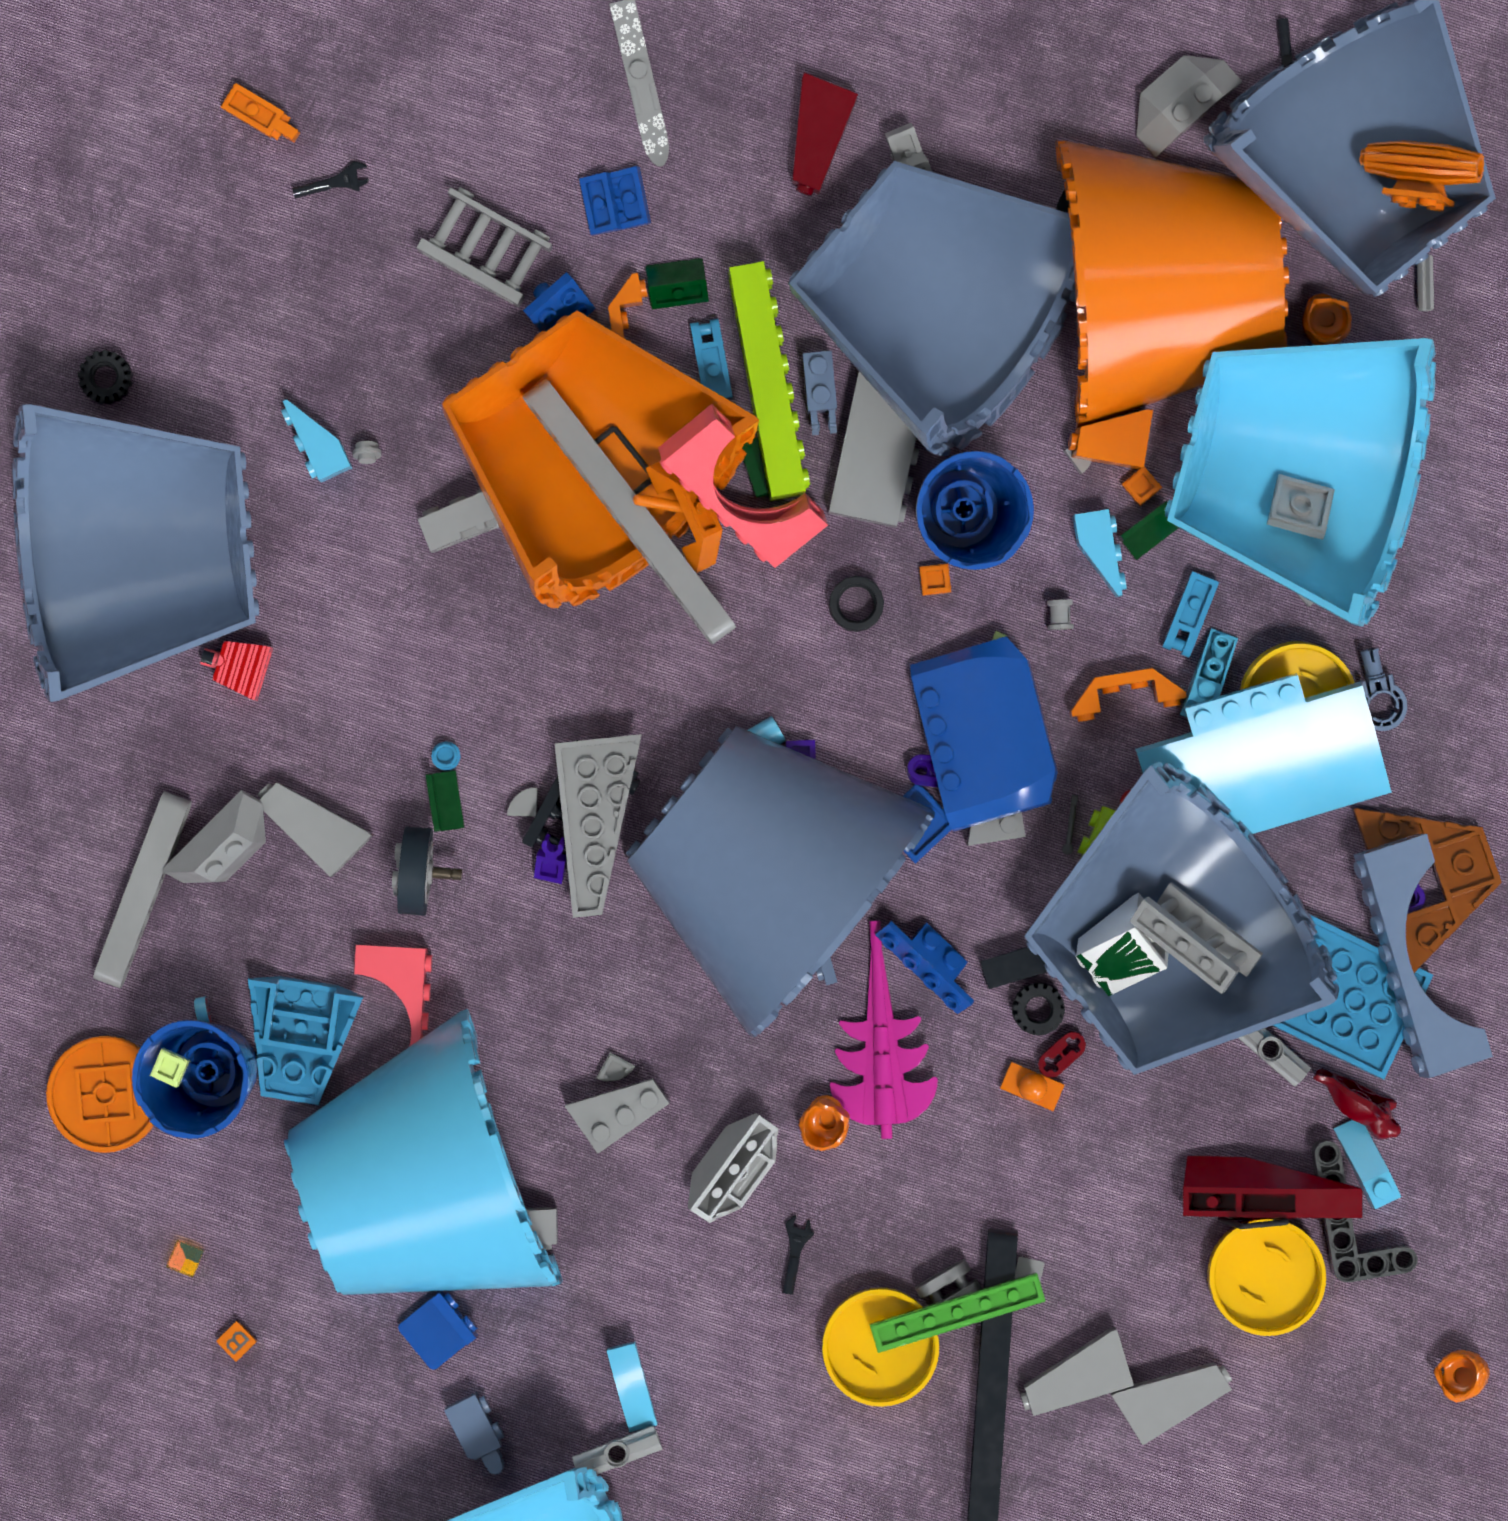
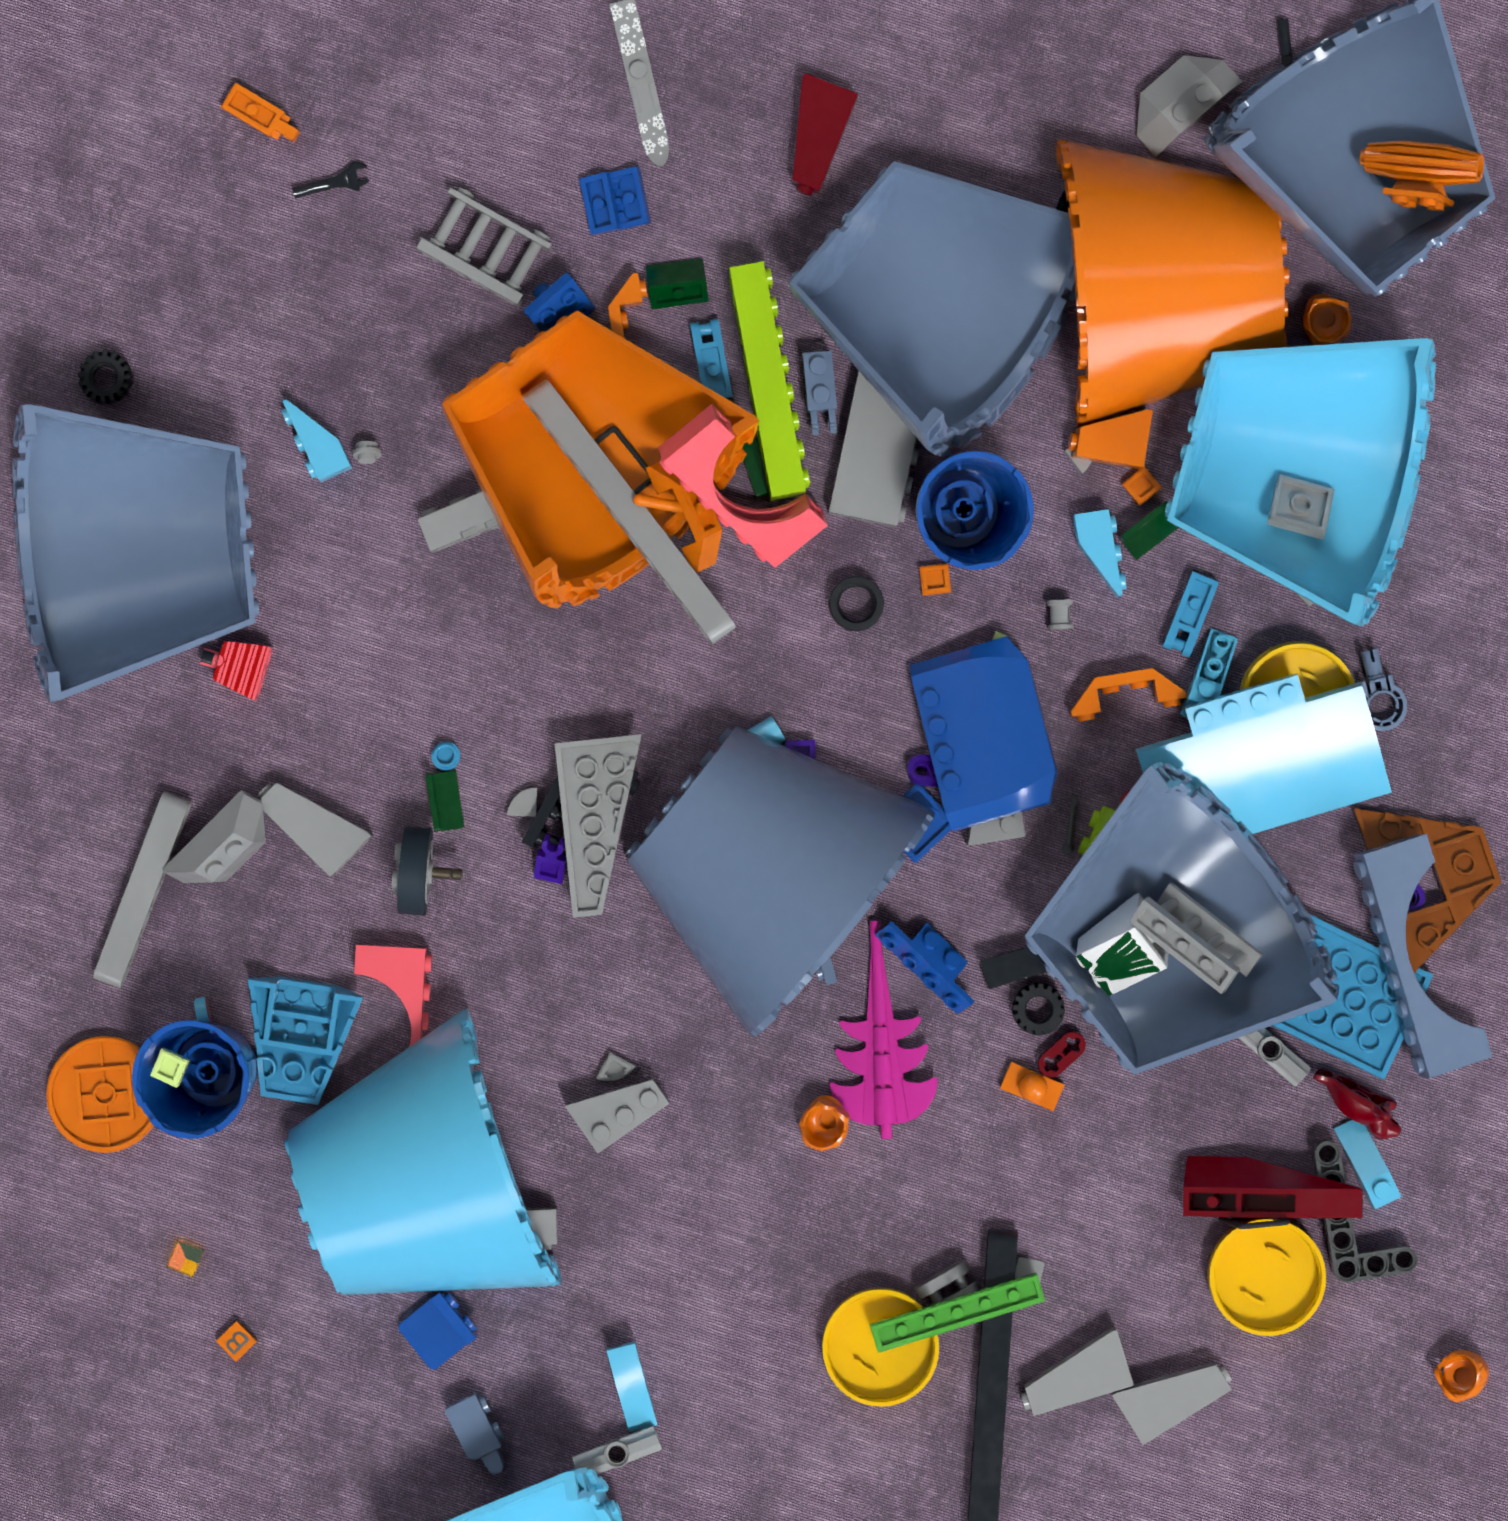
(733, 1167): light grey wedge -> none
(797, 1240): black piece -> none
(906, 147): light grey brick -> none
(1425, 285): light grey axle -> none

